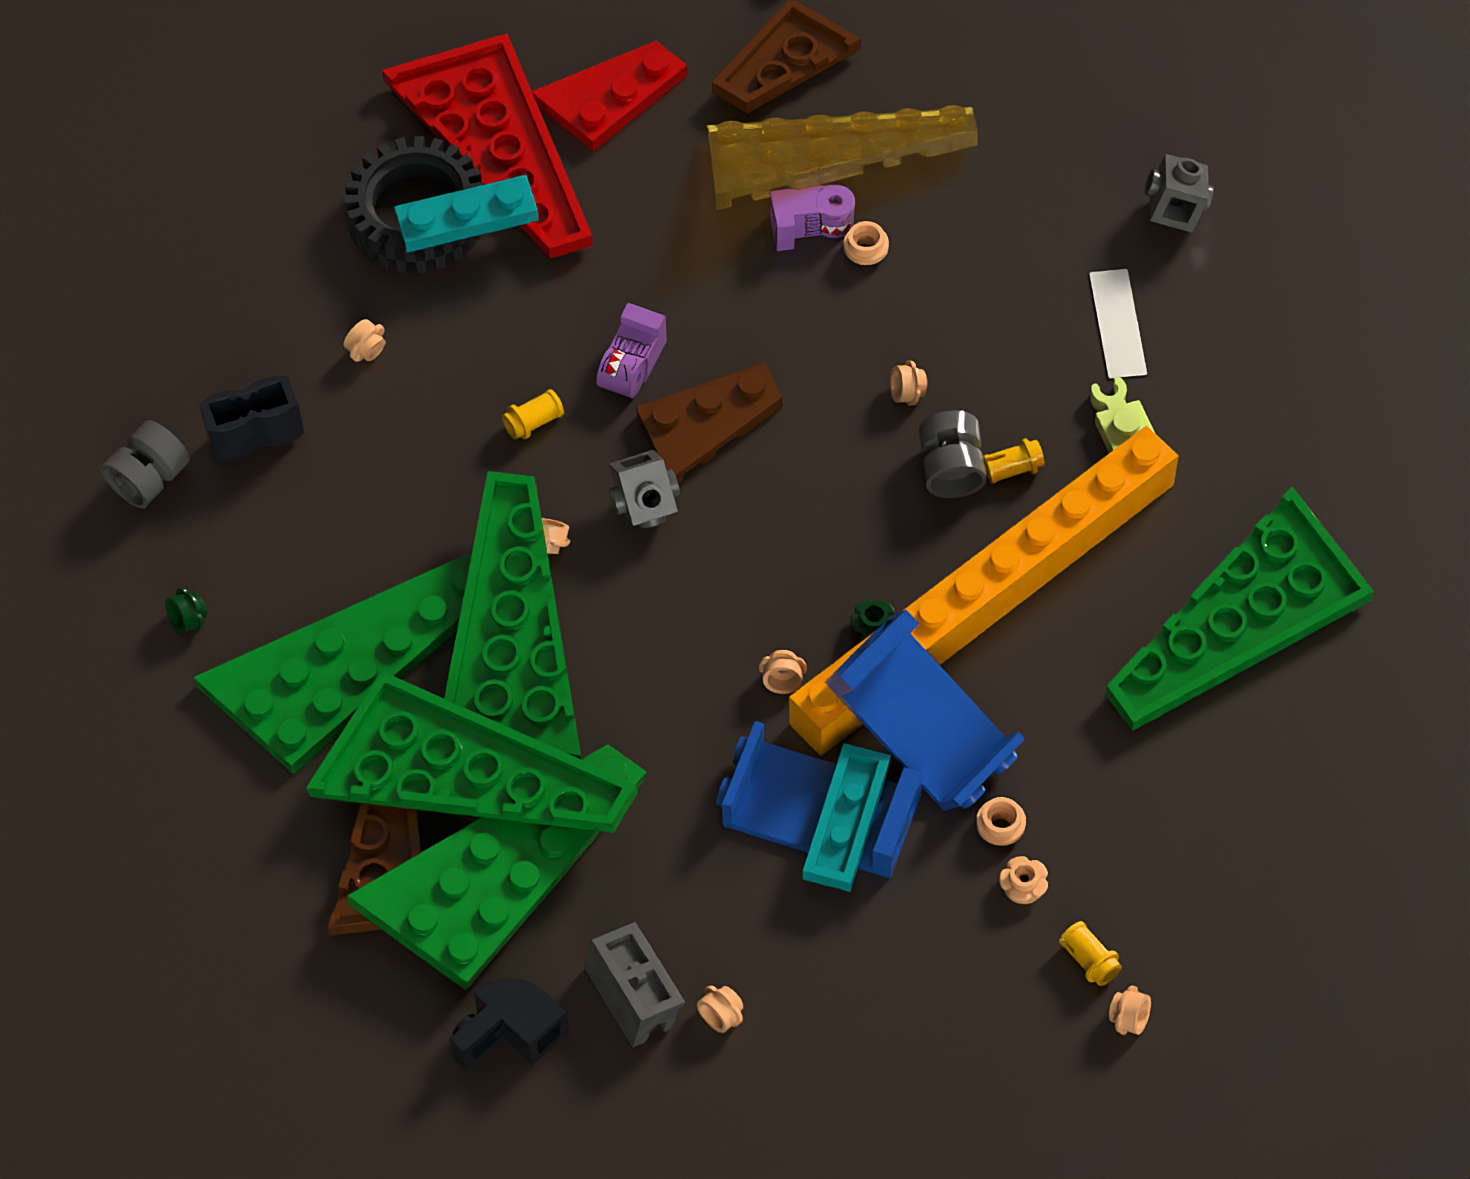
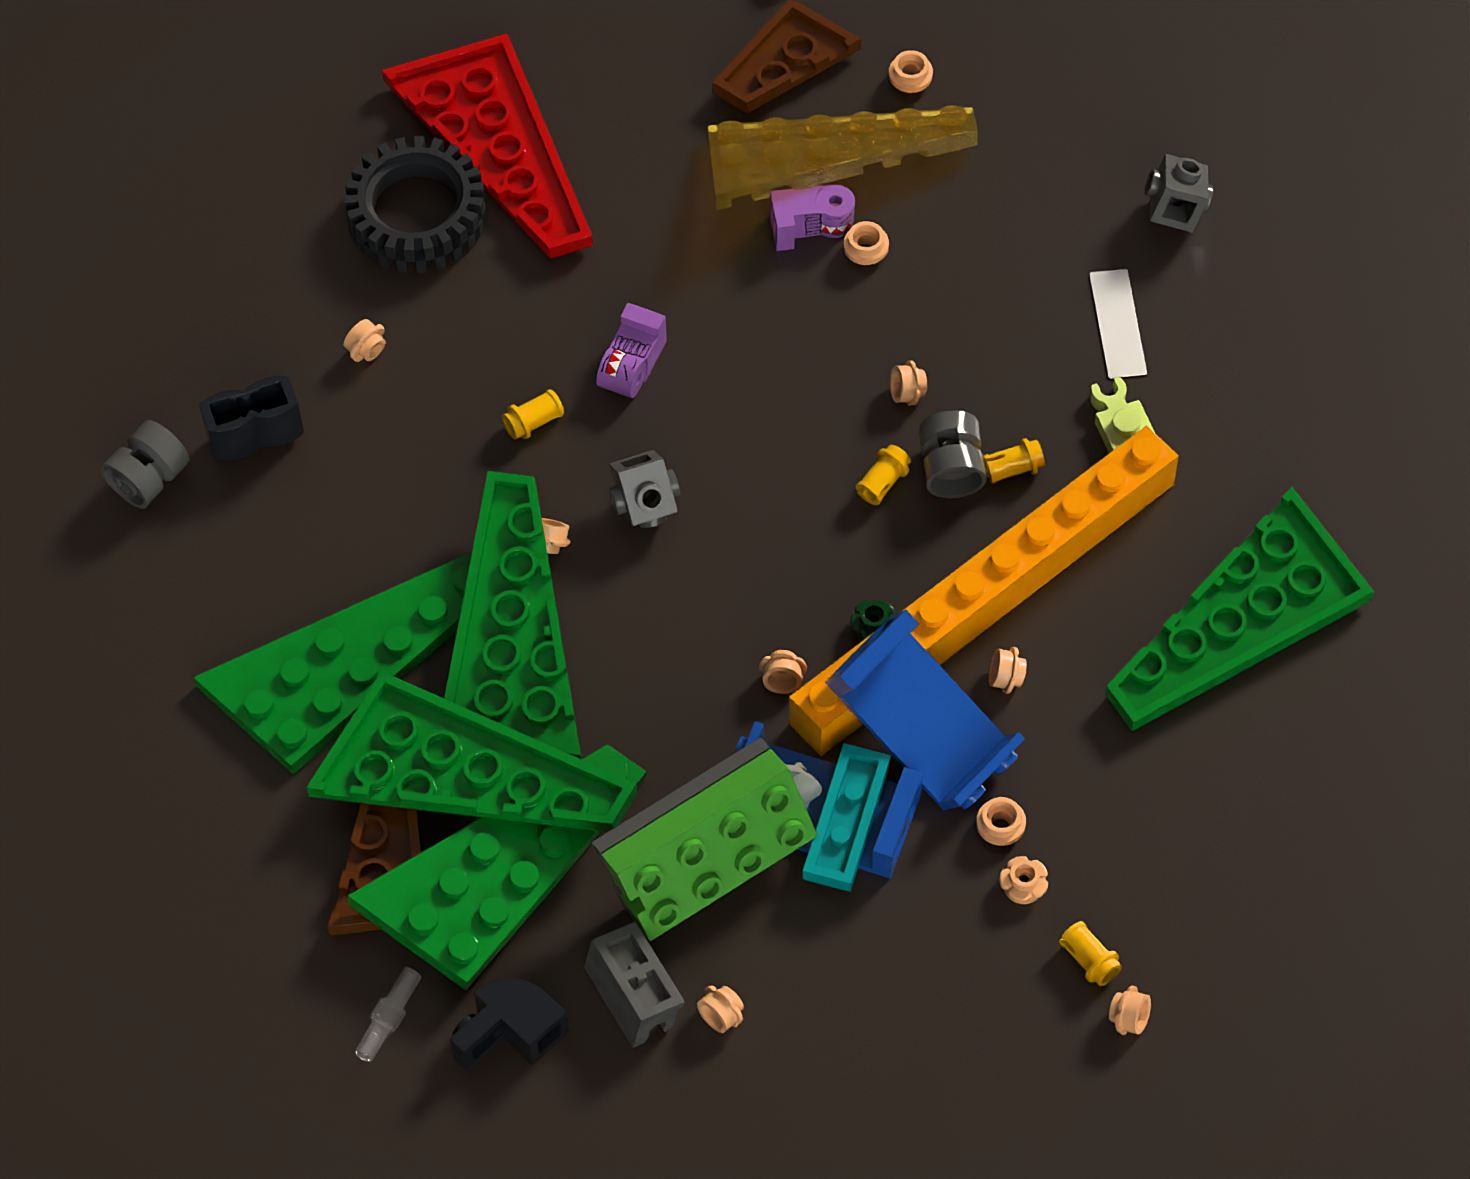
(186, 611): dark green plate -> none
(387, 1014): none -> clear bar
(466, 213): teal plate -> none
(611, 94): red wing -> none
(701, 419): reddish brown wing -> none
(708, 837): none -> bright green piece
(890, 465): none -> yellow pin
(910, 63): none -> light nougat plate
(1007, 670): none -> light nougat plate

